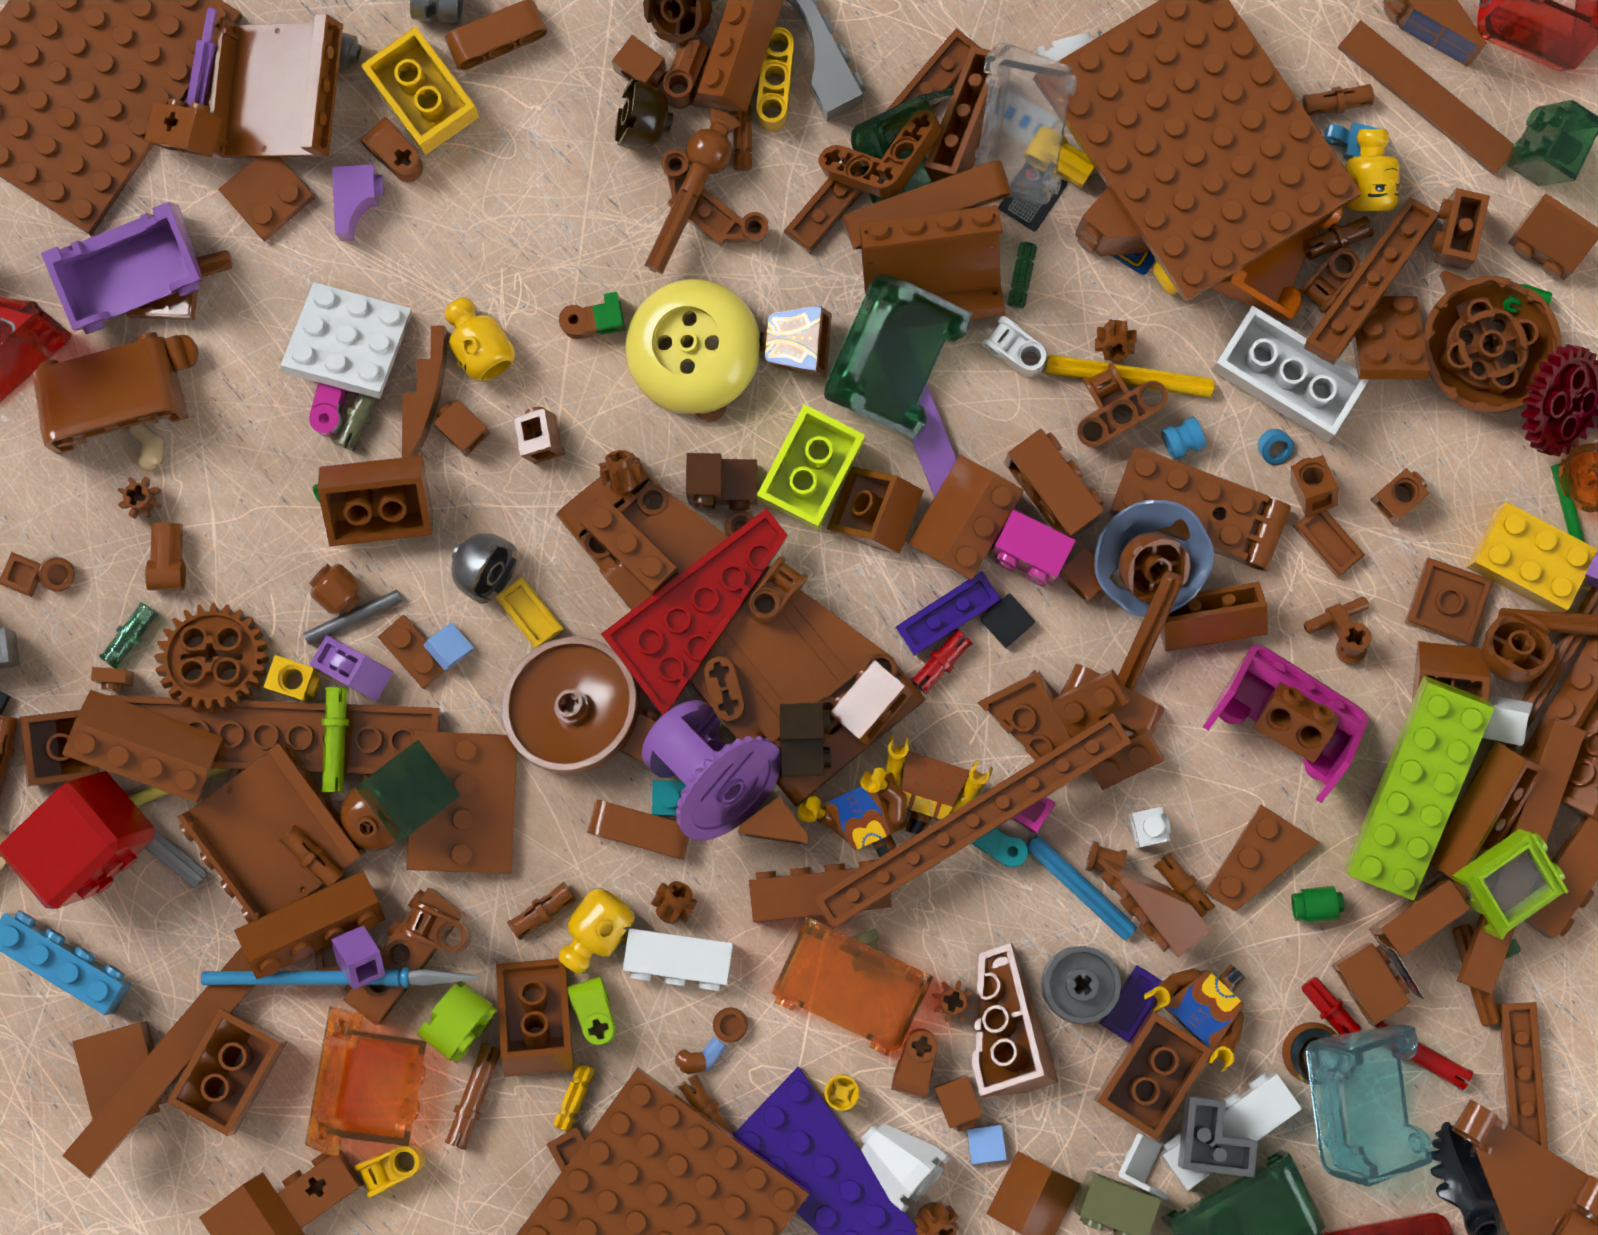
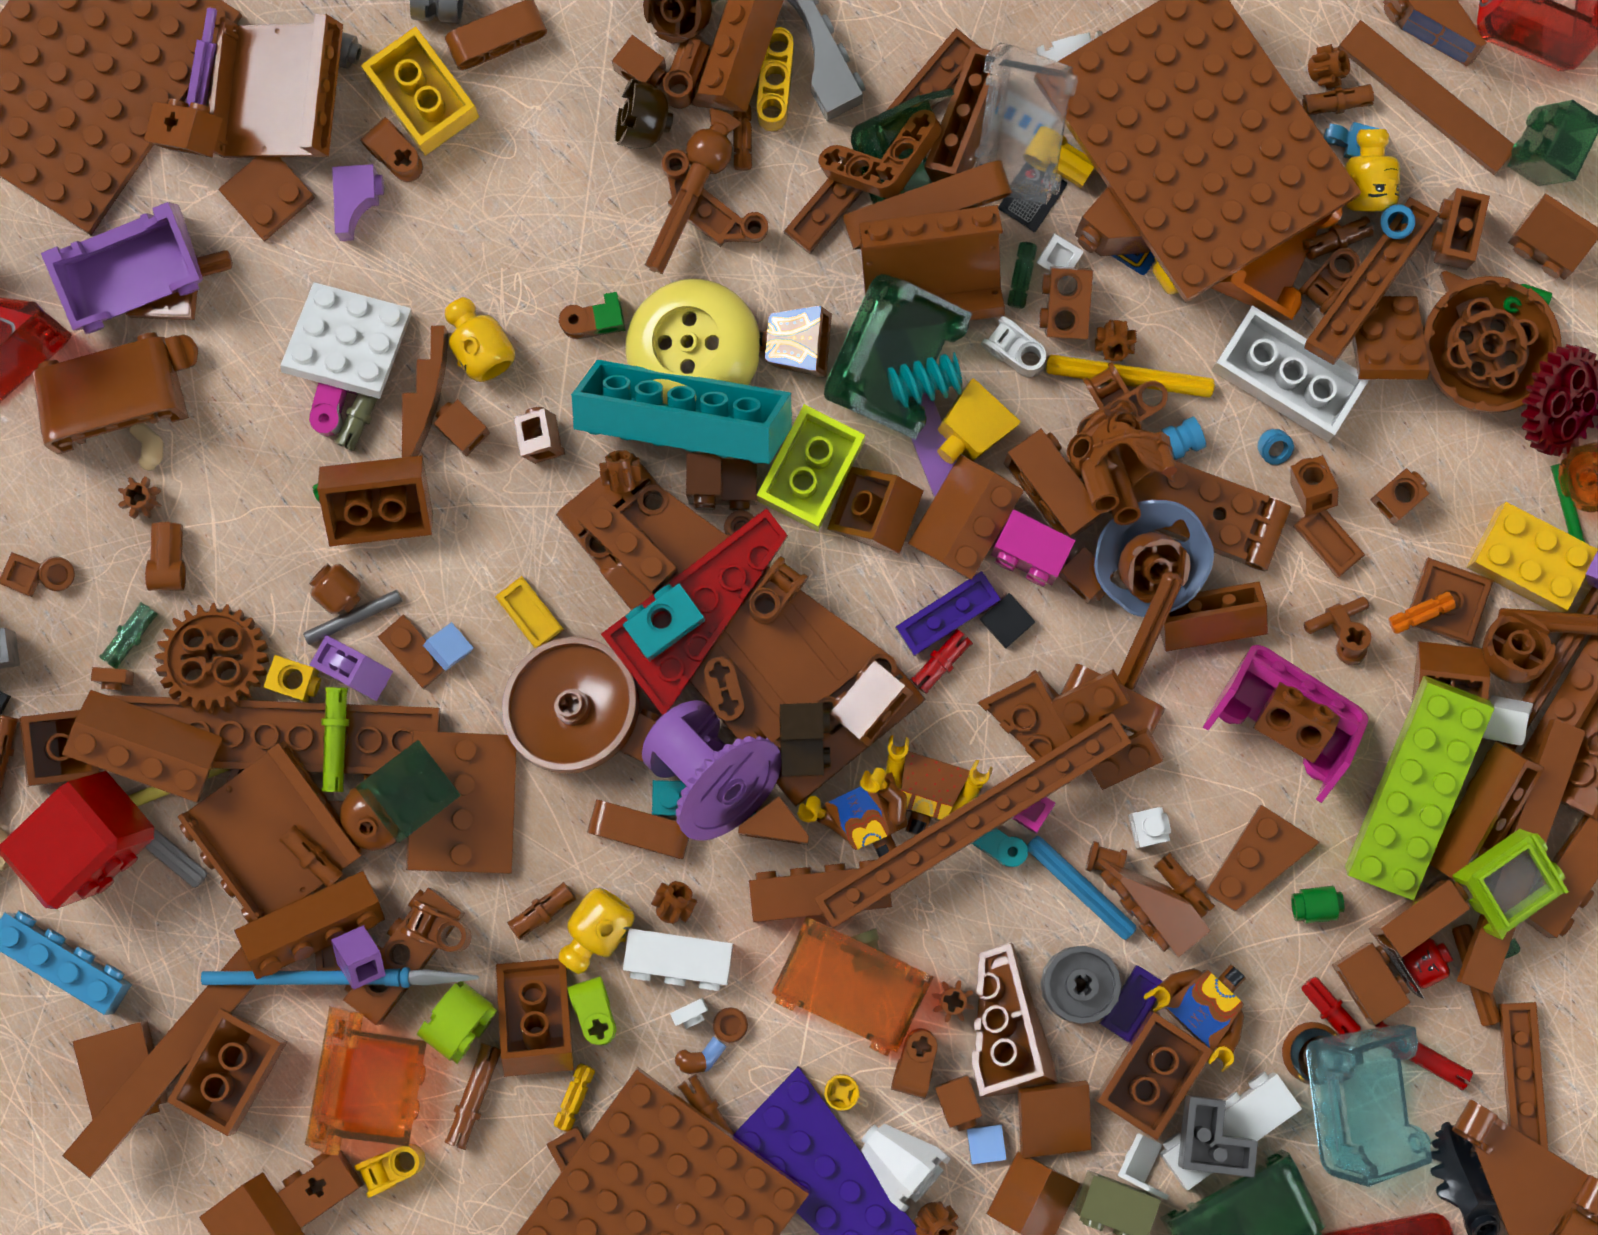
(483, 566): flat silver cylinder -> none
(653, 640): none -> teal brick
(690, 1014): none -> white plate
(721, 421): none -> teal brick
(925, 380): none -> teal piece
(974, 424): none -> yellow torso
(1054, 1119): none -> dark orange tile
(1059, 253): none -> white plate
(1076, 302): none -> dark orange brick
(1115, 456): none -> dark orange helmet
(1329, 66): none -> dark orange gear
(1388, 216): none -> dark azure piece
(1422, 612): none -> orange axle
(1428, 963): none -> red head

